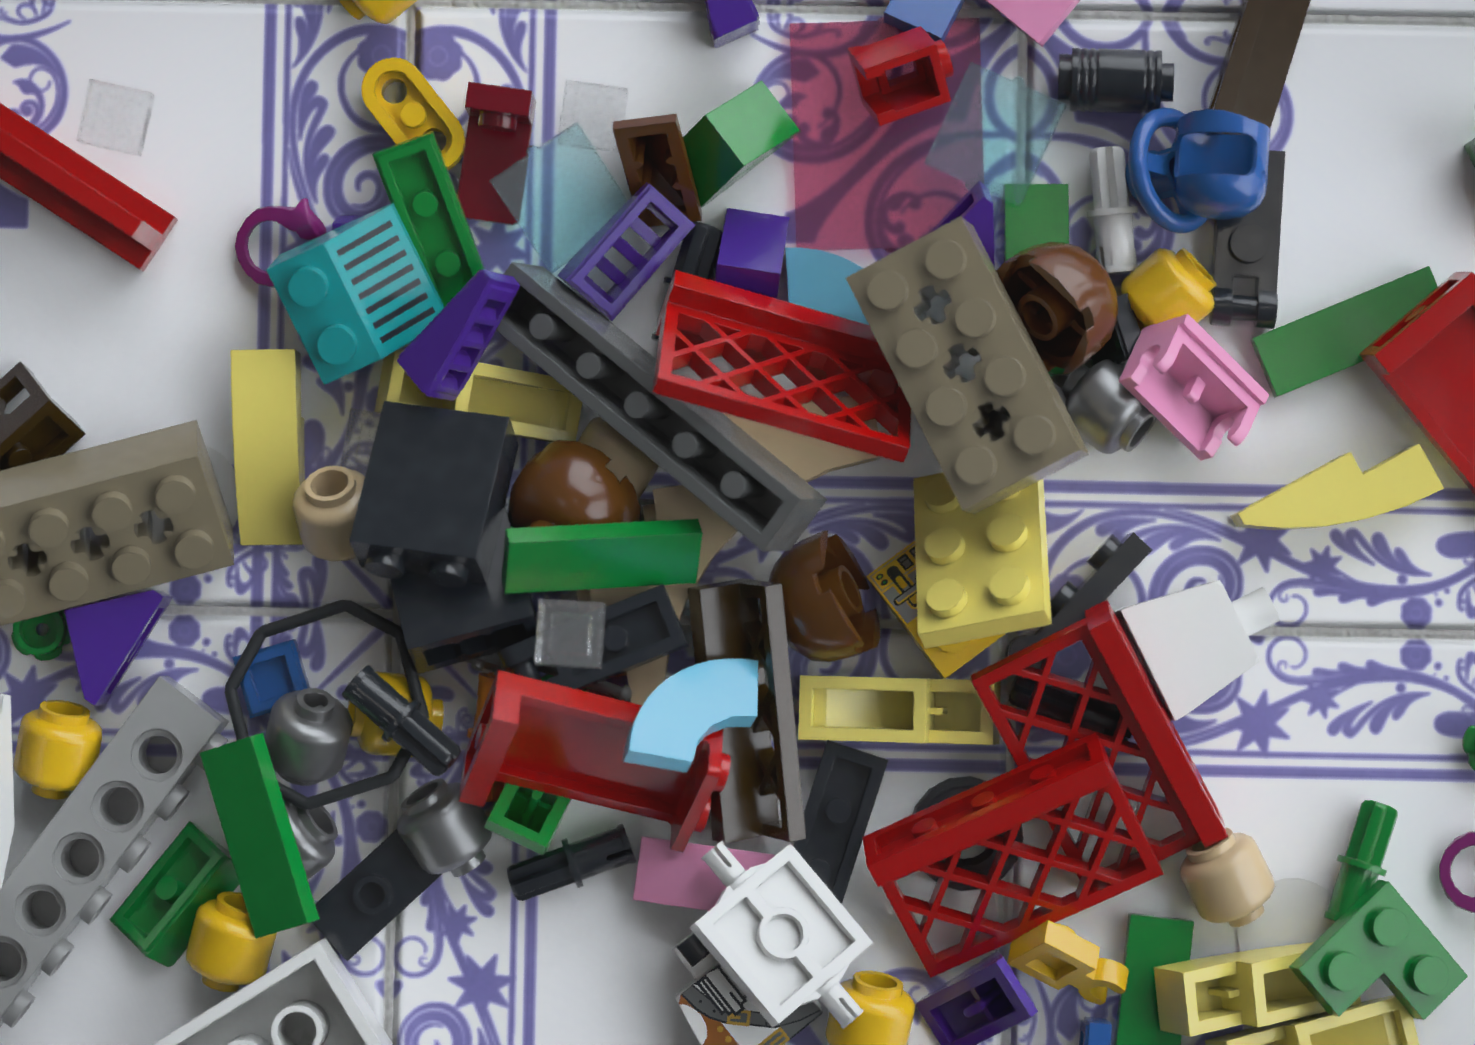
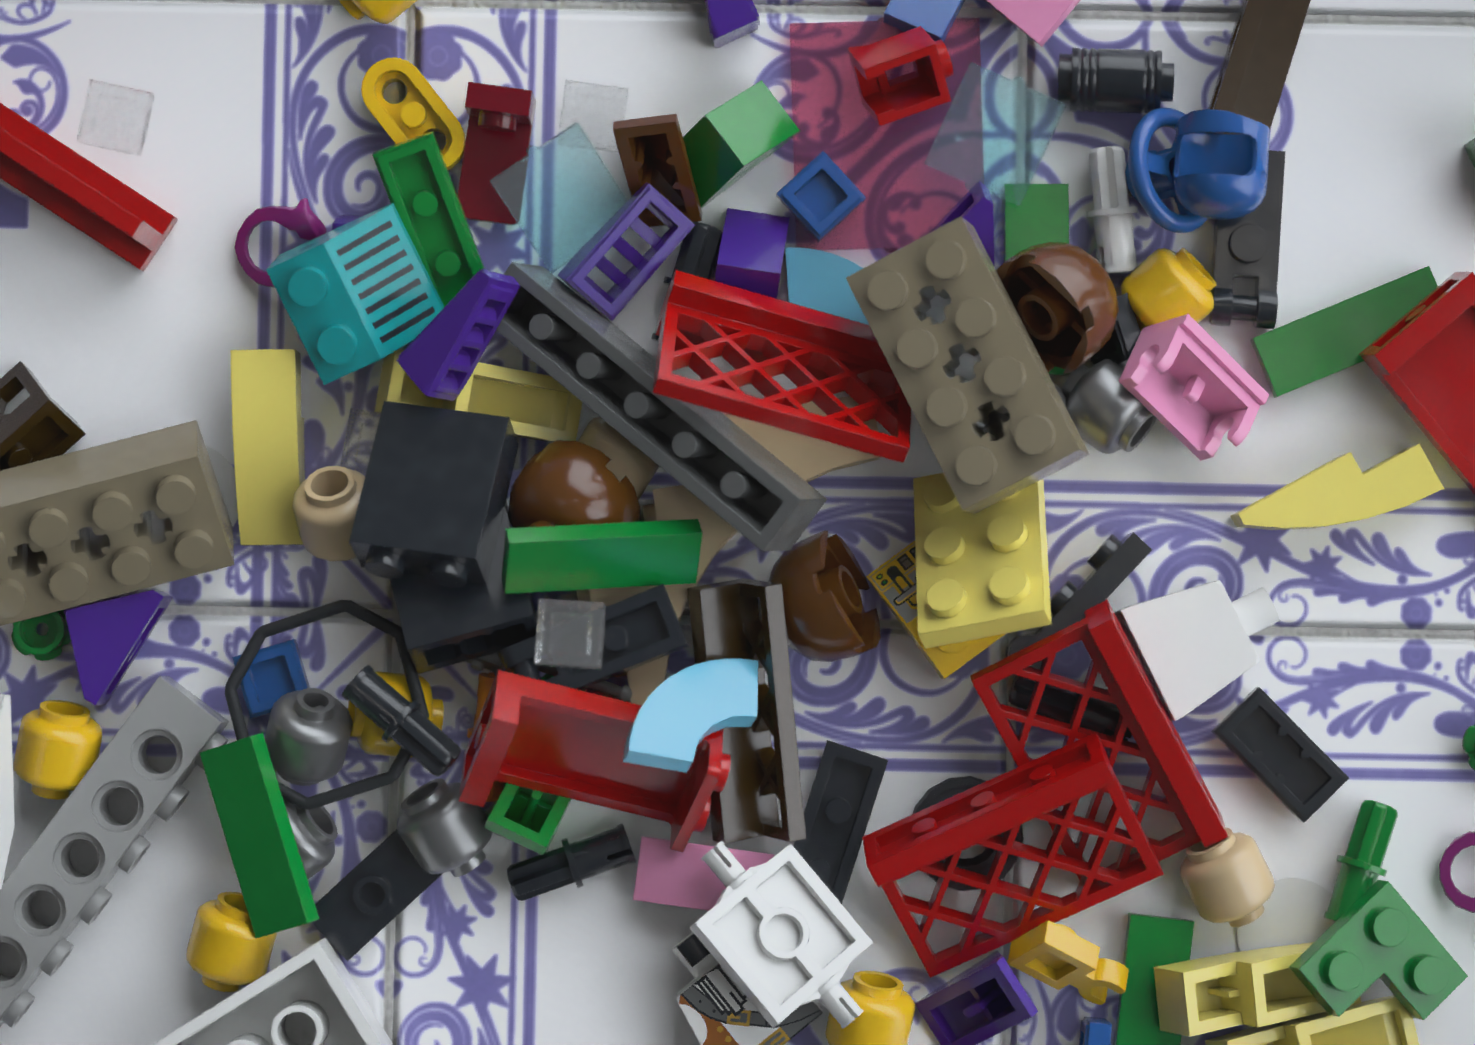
(166, 900): green slope -> none
(820, 196): none -> blue tile
(894, 710): light yellow slope -> none
(1280, 754): none -> black plate

